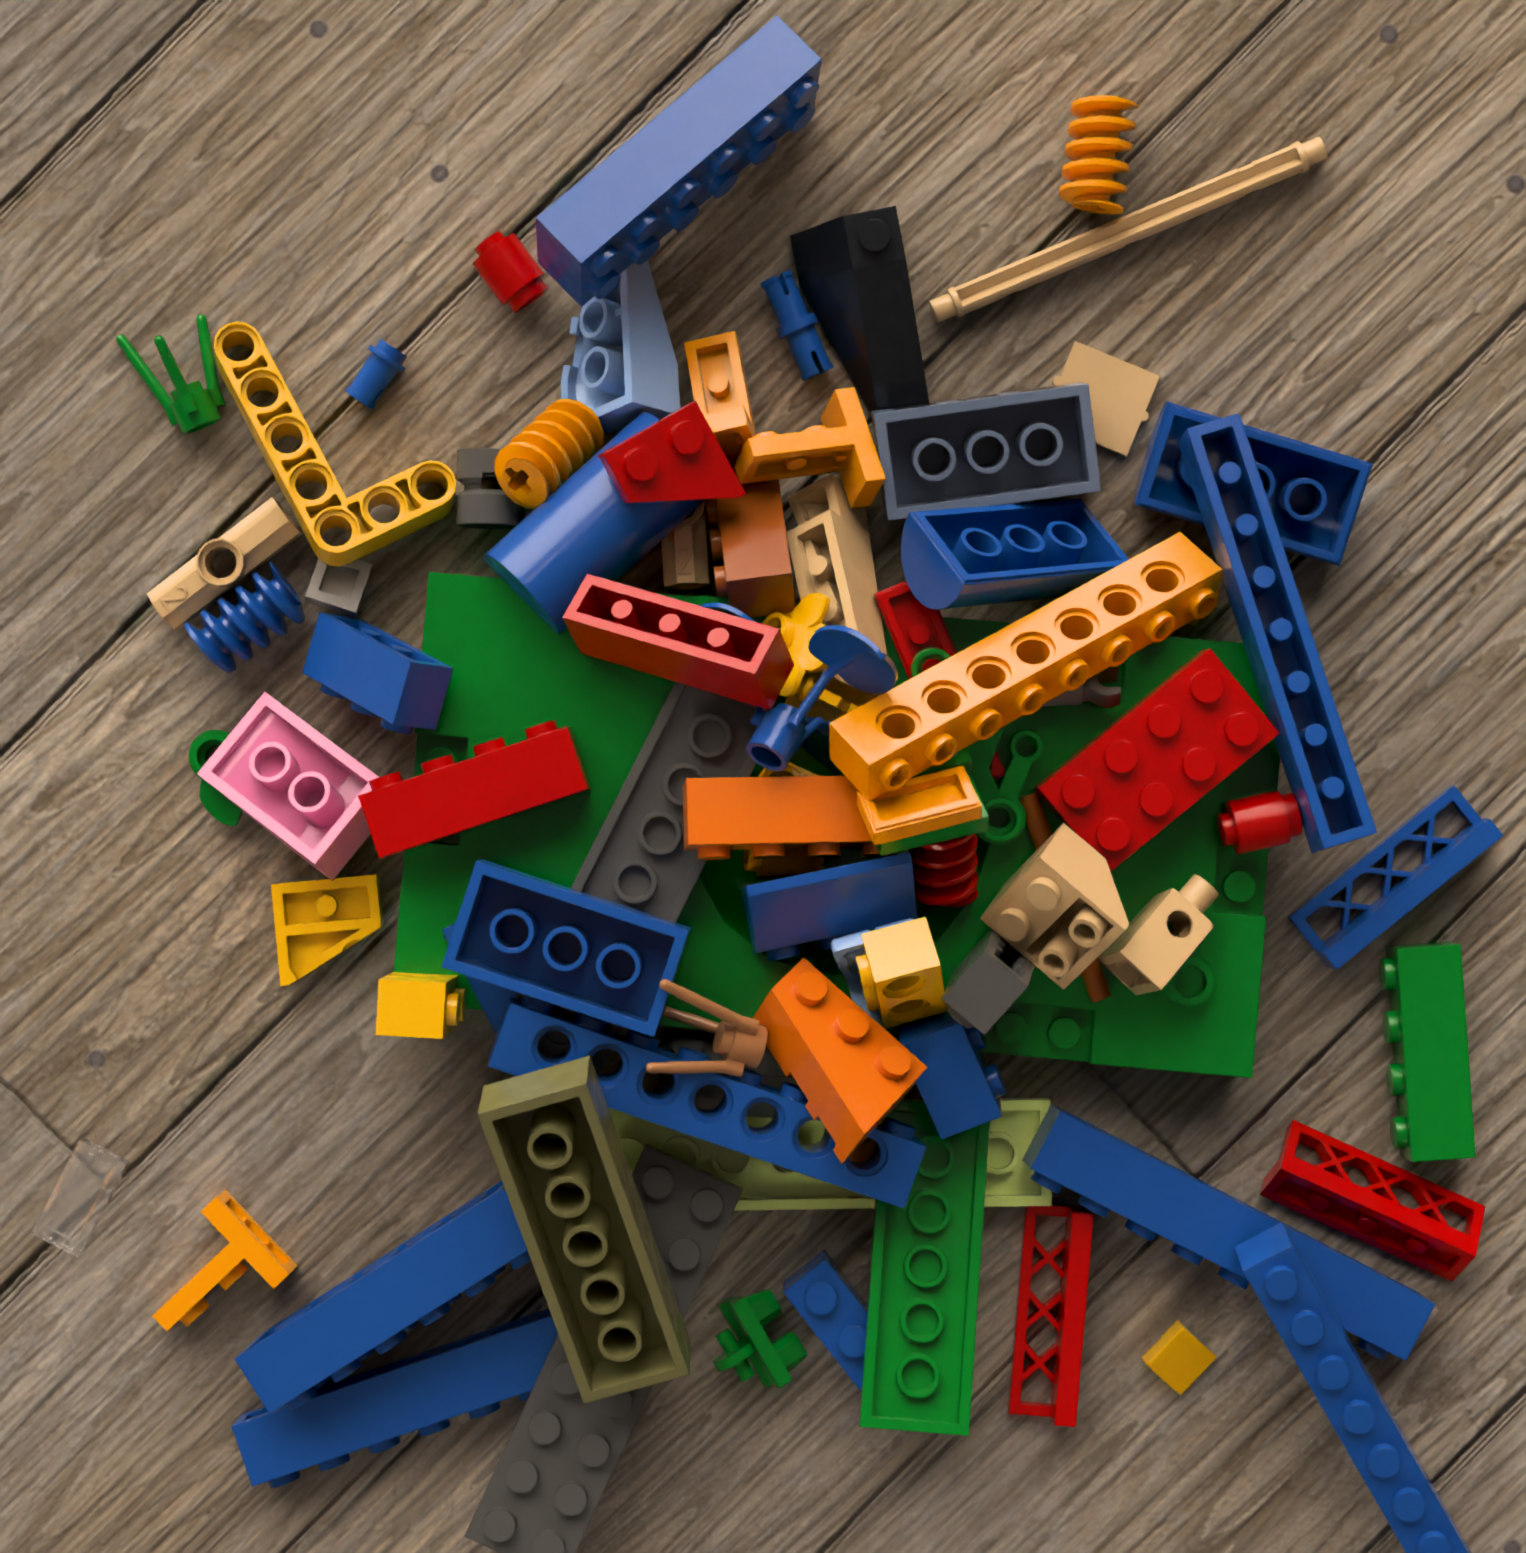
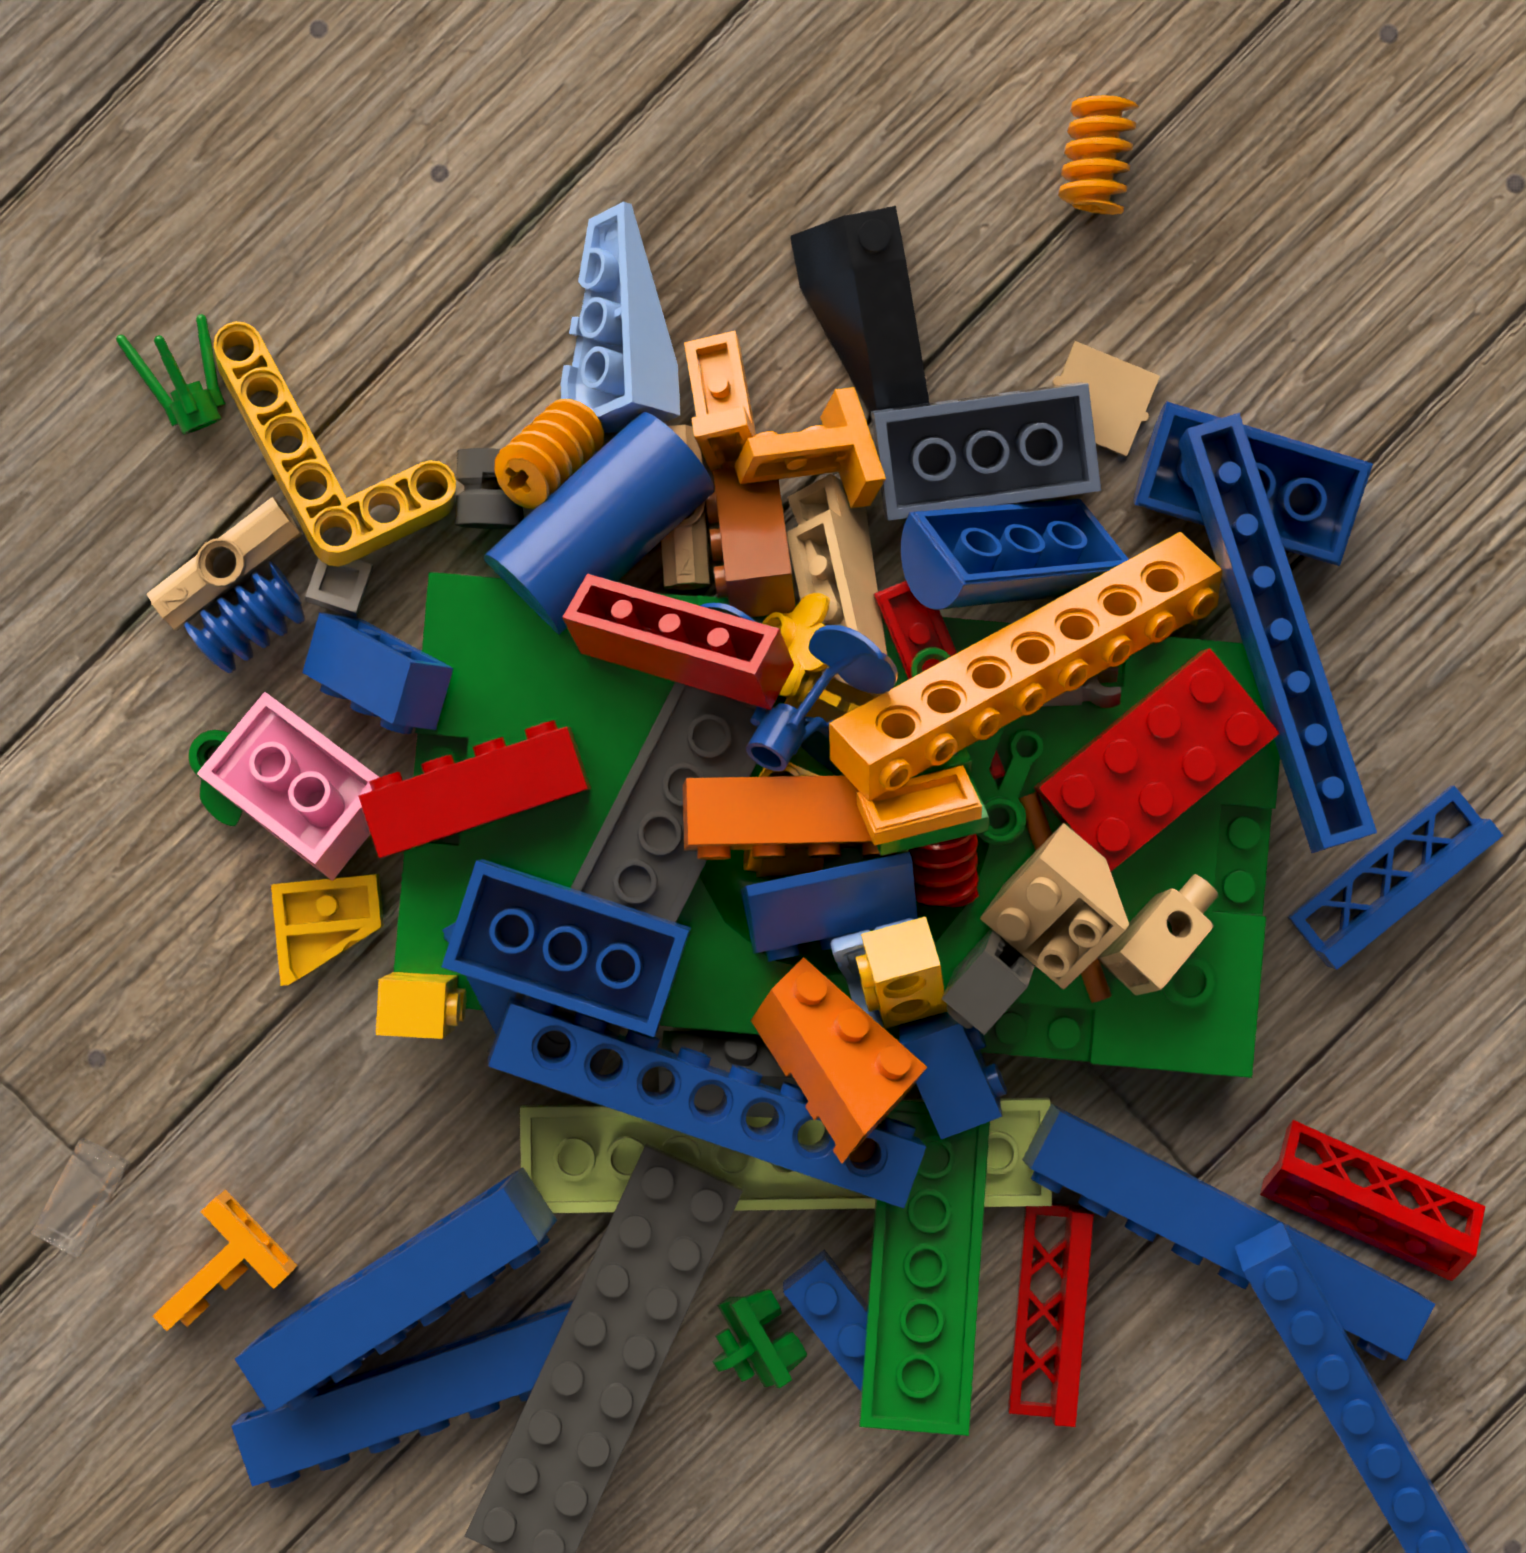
(376, 373): blue pin -> none
(509, 271): red brick -> none
(585, 1229): olive brick -> none
(672, 462): red wing -> none
(678, 162): brick -> none
(736, 1038): medium nougat plant -> none
(796, 325): blue pin -> none
(1128, 229): tan piece -> none
(1178, 1357): yellow slope -> none
(1259, 821): red brick -> none
(1428, 1051): green brick -> none

